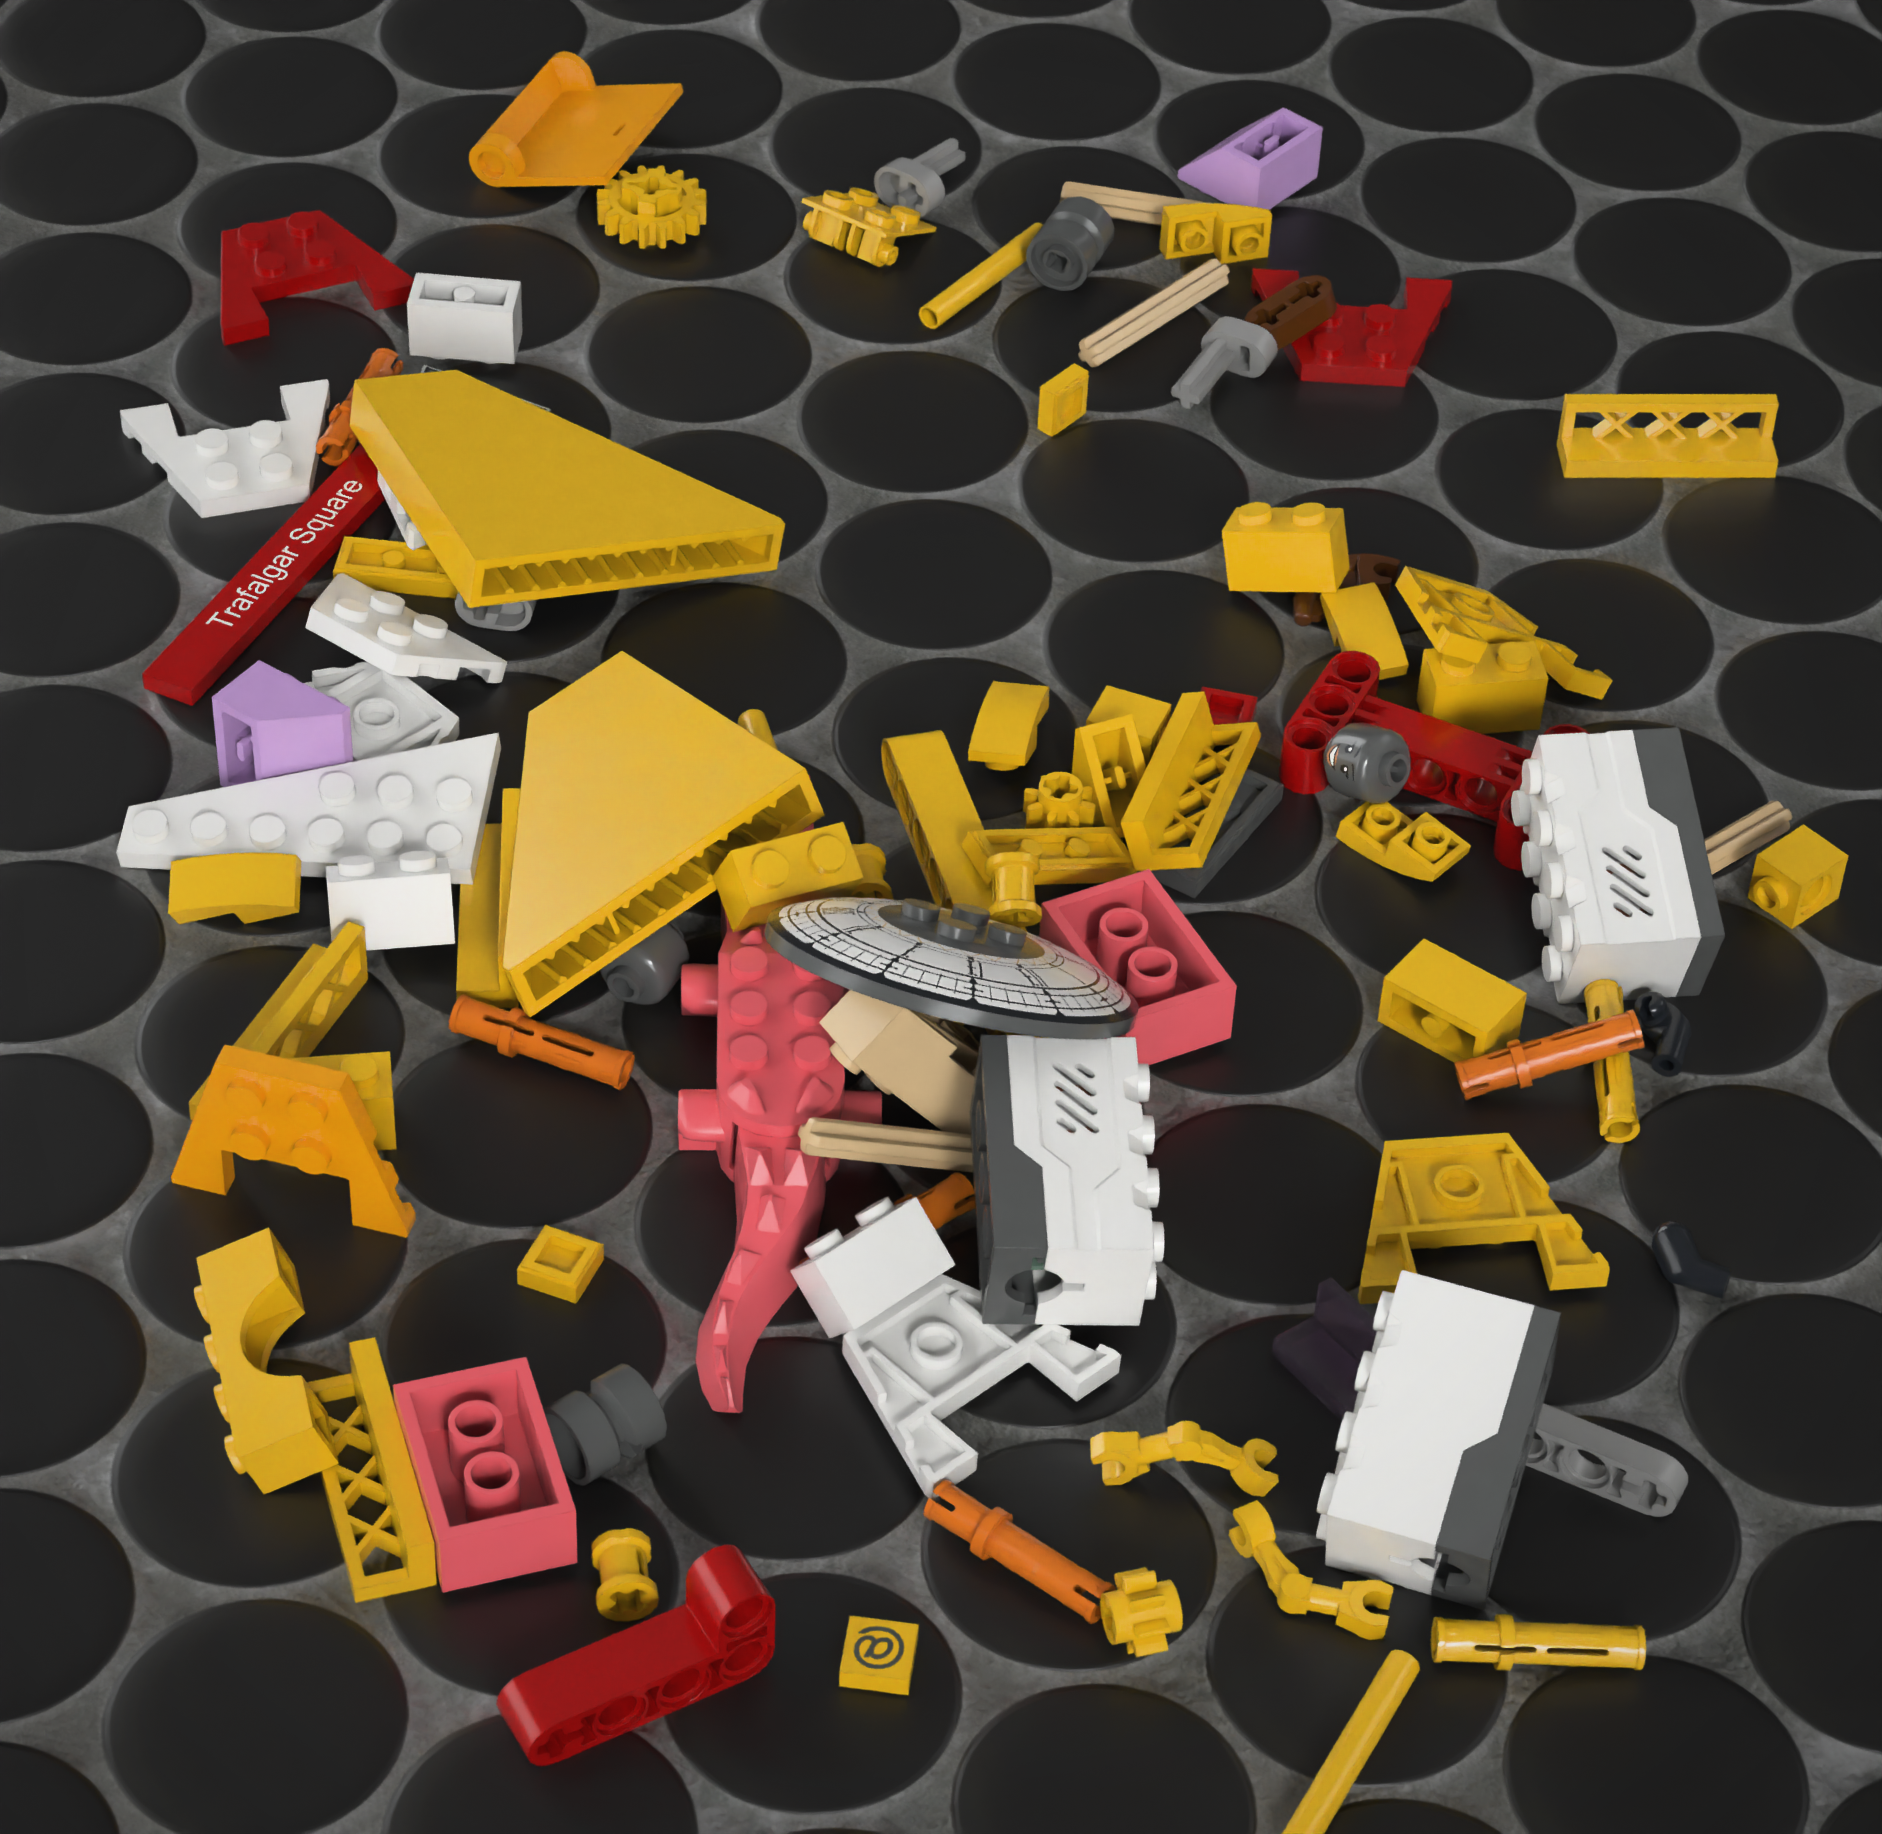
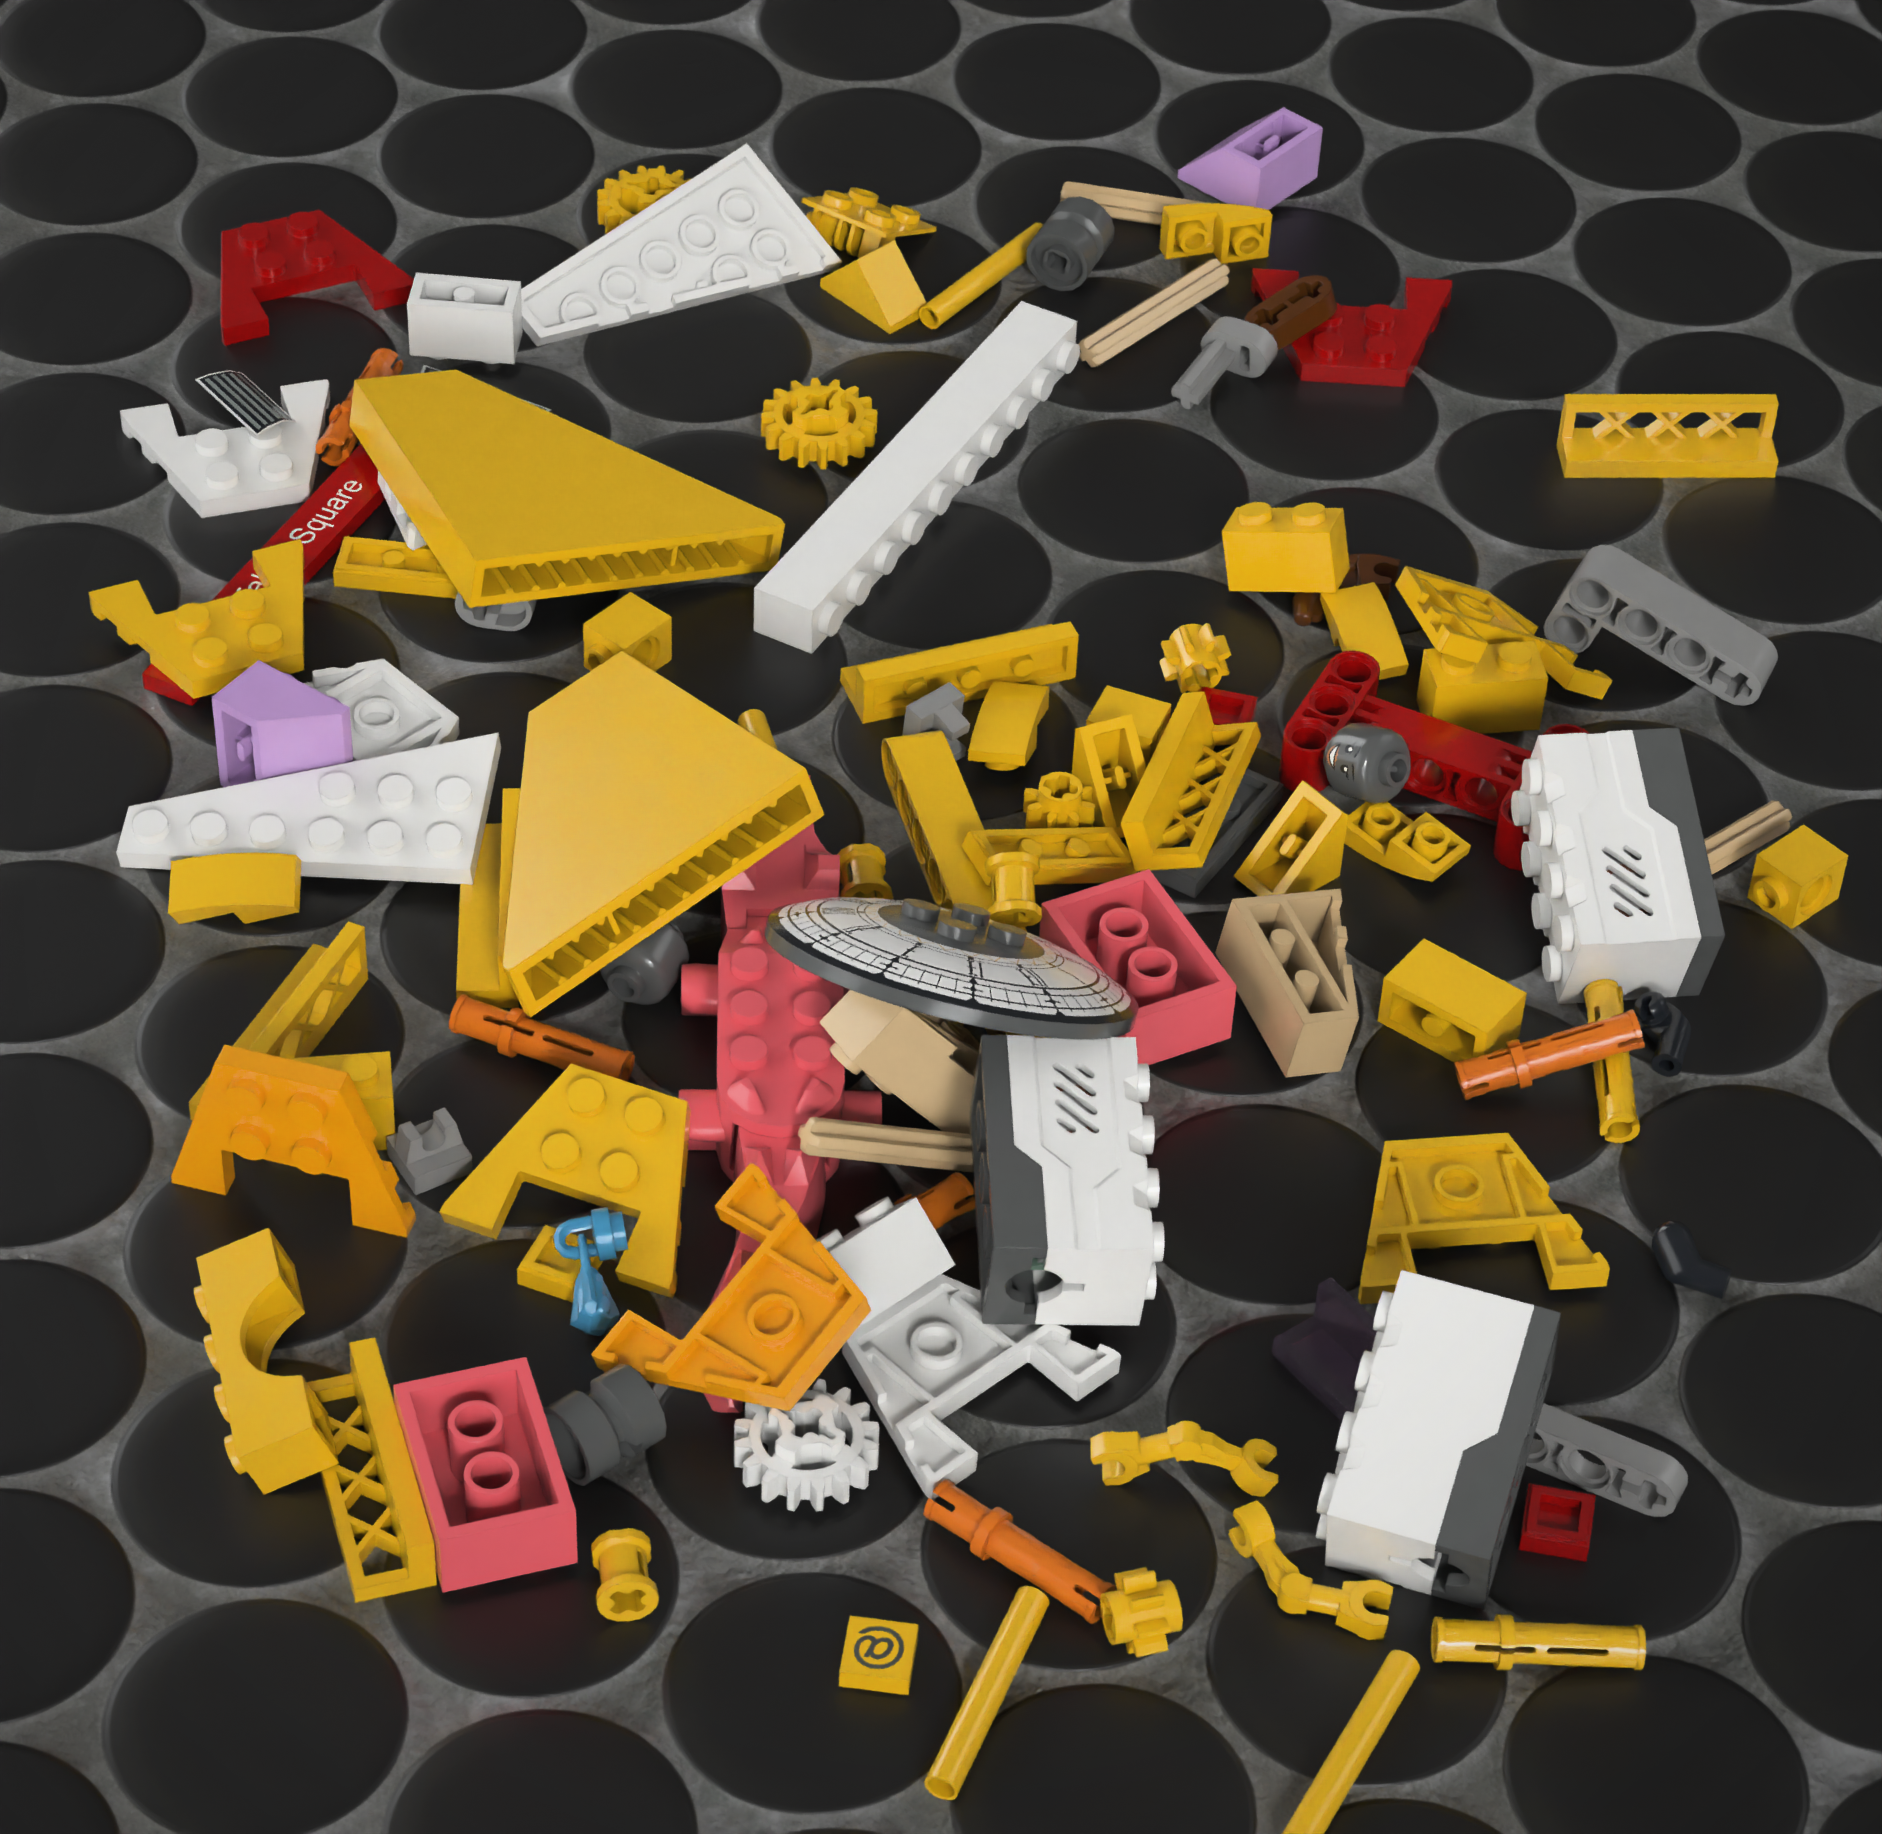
(219, 639): none -> yellow wing
(244, 400): none -> sticker
(394, 900): white brick -> none
(395, 637): white wing -> none
(429, 1152): none -> light grey tile
(569, 128): light orange door -> none
(592, 1304): none -> dark azure piece
(599, 1145): none -> yellow wing
(628, 627): none -> yellow brick
(650, 1668): red beam -> none
(697, 245): none -> white wing
(767, 1327): none -> light orange wing
(786, 872): yellow brick -> none
(808, 1447): none -> white gear
(822, 423): none -> yellow gear
(878, 288): none -> yellow slope
(914, 478): none -> white brick
(917, 181): light grey piece -> none
(941, 712): none -> light grey tile
(986, 1693): none -> yellow piece
(1022, 657): none -> yellow fence
(1063, 400): yellow tile -> none
(1195, 657): none -> yellow gear
(1293, 976): none -> tan wedge
(1298, 848): none -> yellow slope
(1557, 1522): none -> red tile
(1662, 621): none -> light grey beam

